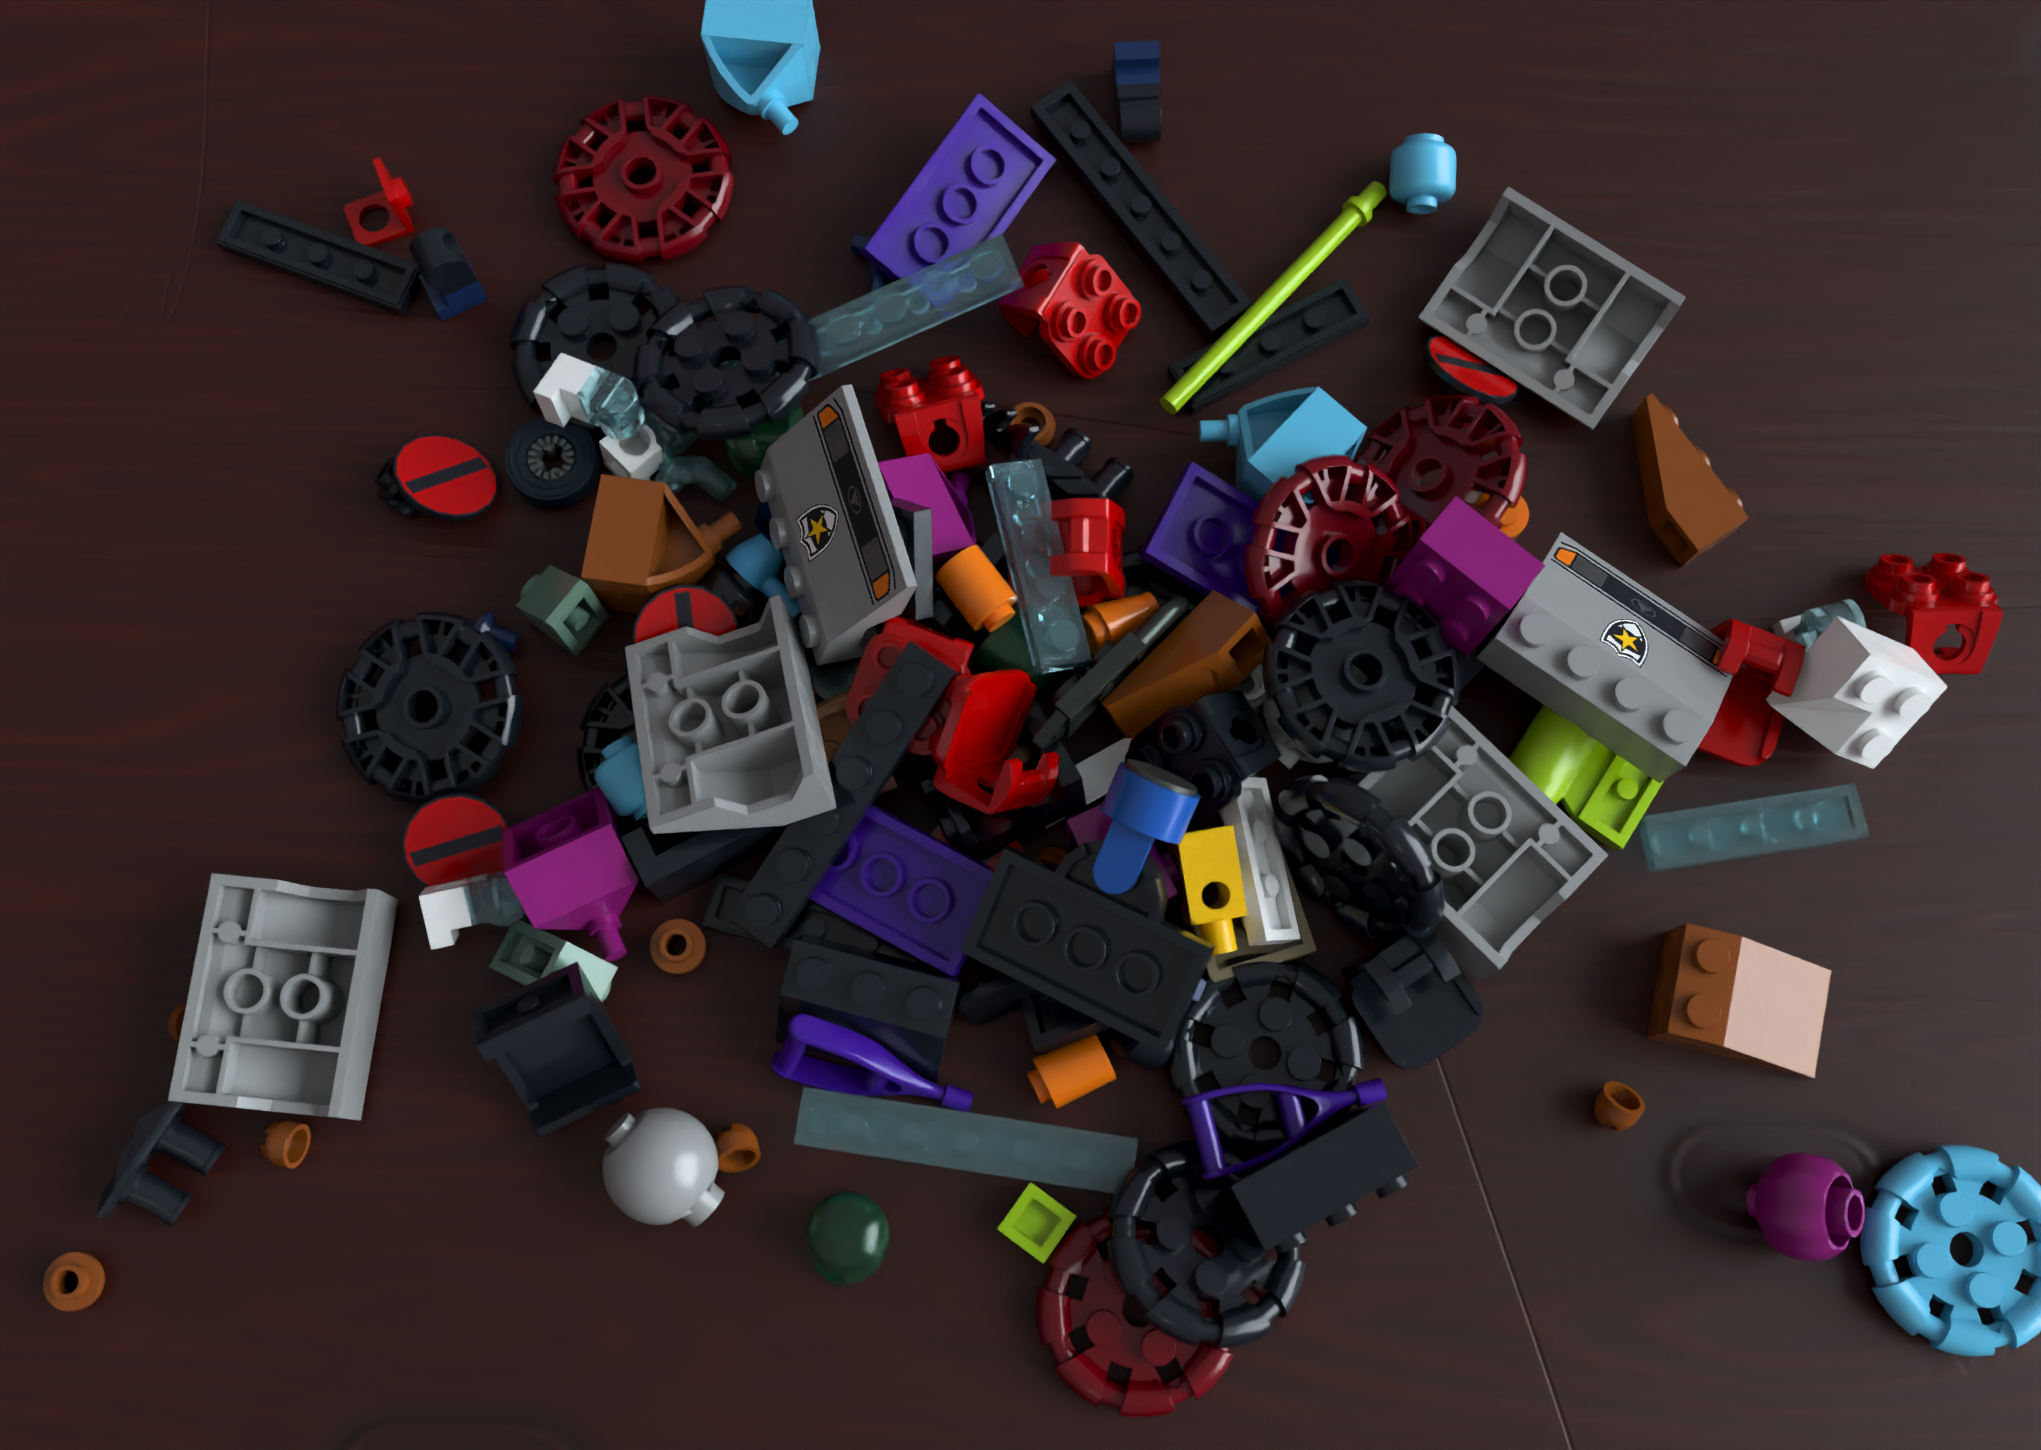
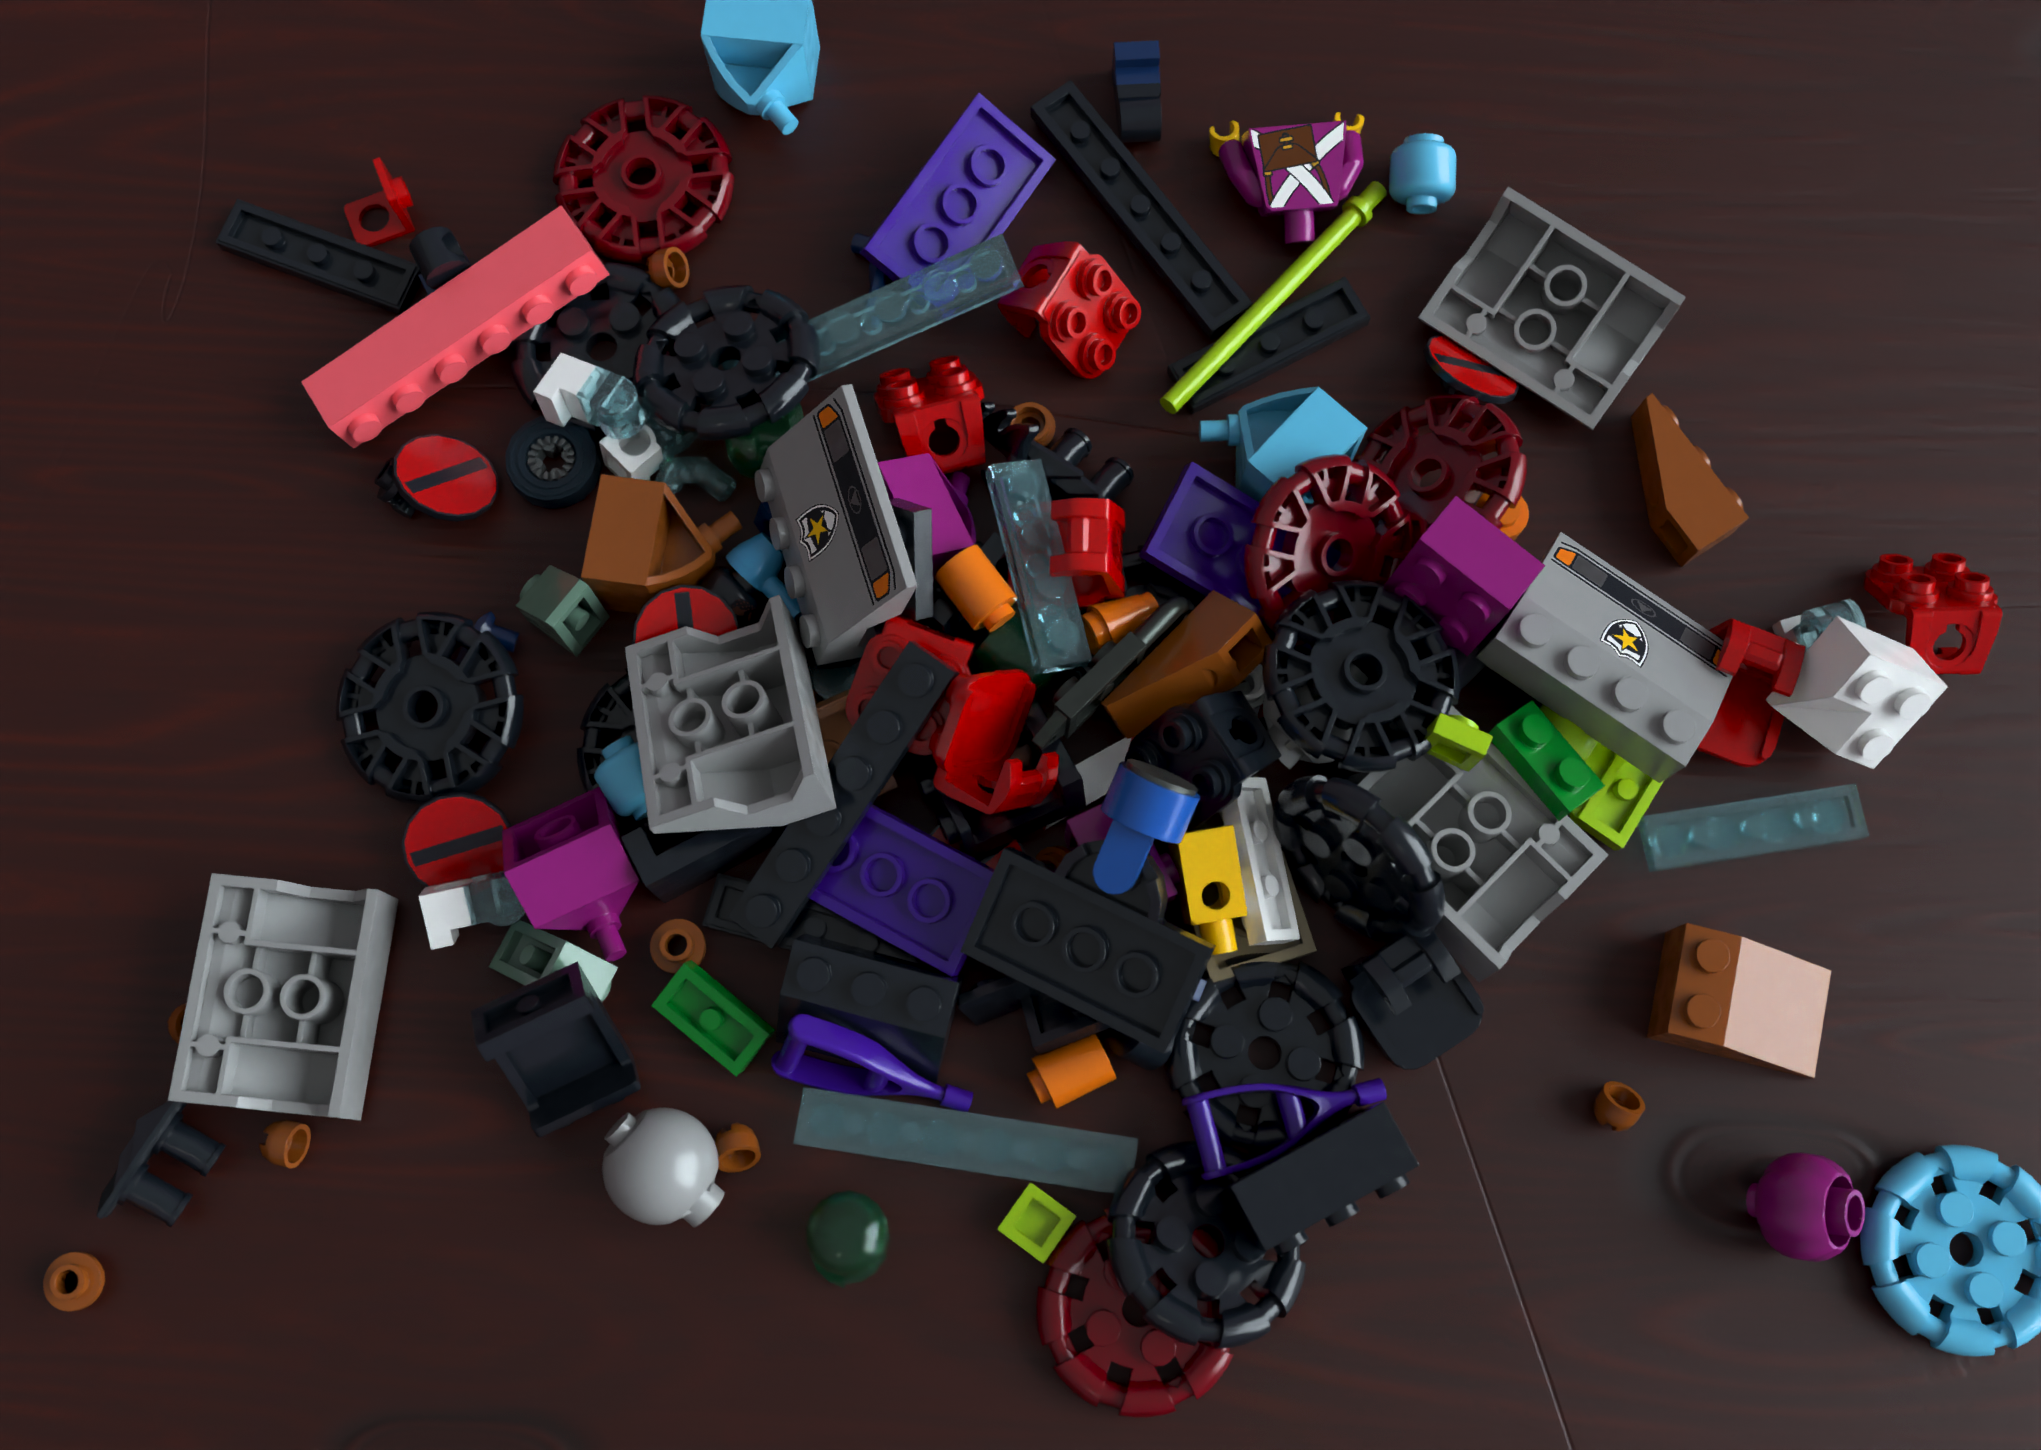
(455, 328): none -> coral brick
(677, 266): none -> dark orange hinge
(713, 1017): none -> green plate
(1293, 169): none -> torso
(1457, 741): none -> lime plate
(1545, 760): none -> green plate

